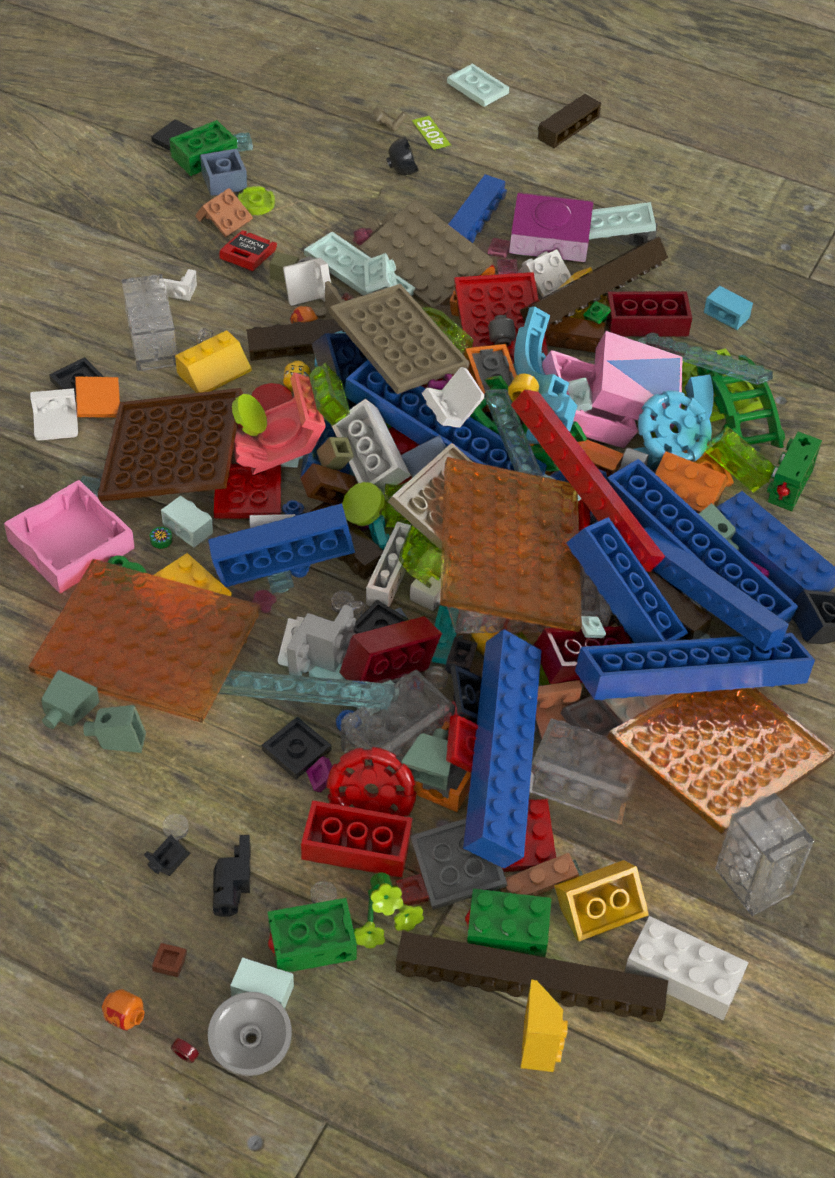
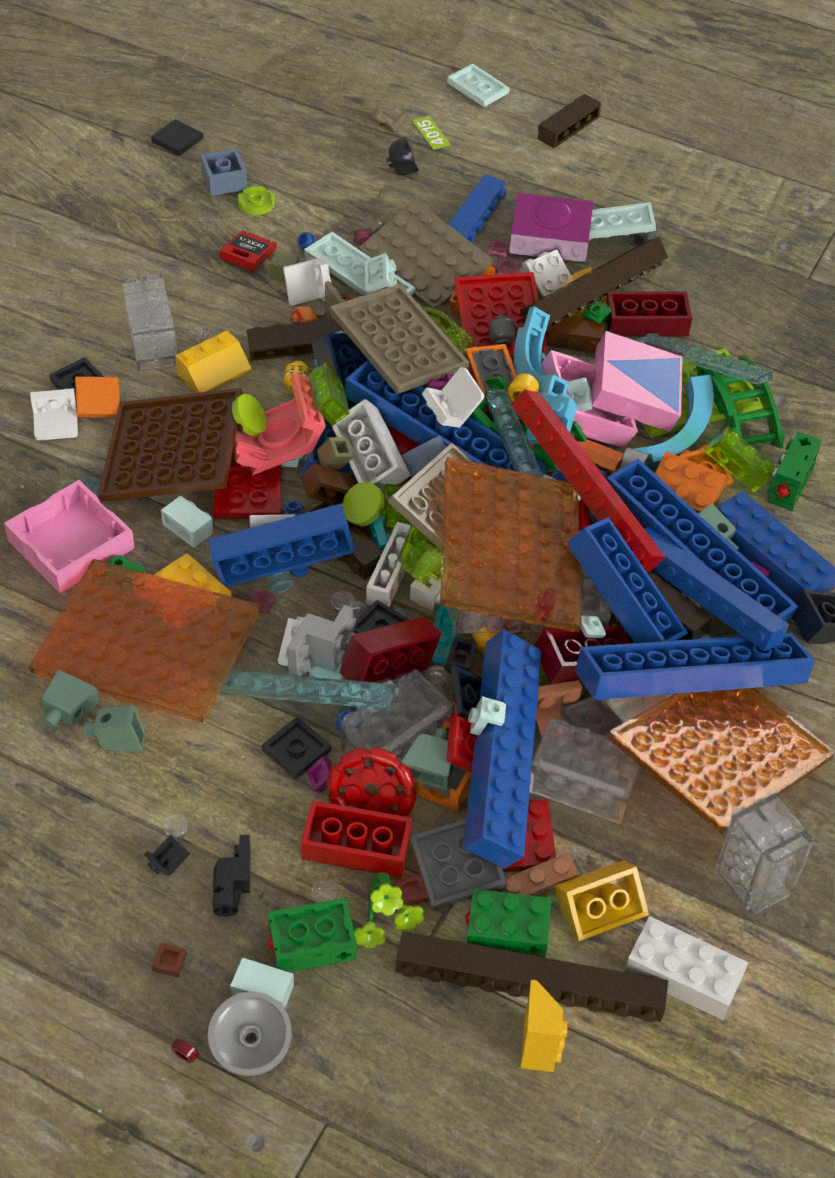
(123, 1009): orange head -> none
(161, 537): tile -> none
(182, 289): white bracket -> none
(202, 140): green piece -> none
(225, 212): nougat bracket -> none
(244, 141): clear light blue plate -> none
(272, 395): red tile -> none
(305, 240): none -> blue plate
(486, 712): none -> light aqua bracket
(545, 603): none -> clear red plate
(684, 421): medium azure plate -> none
(728, 307): medium azure brick -> none

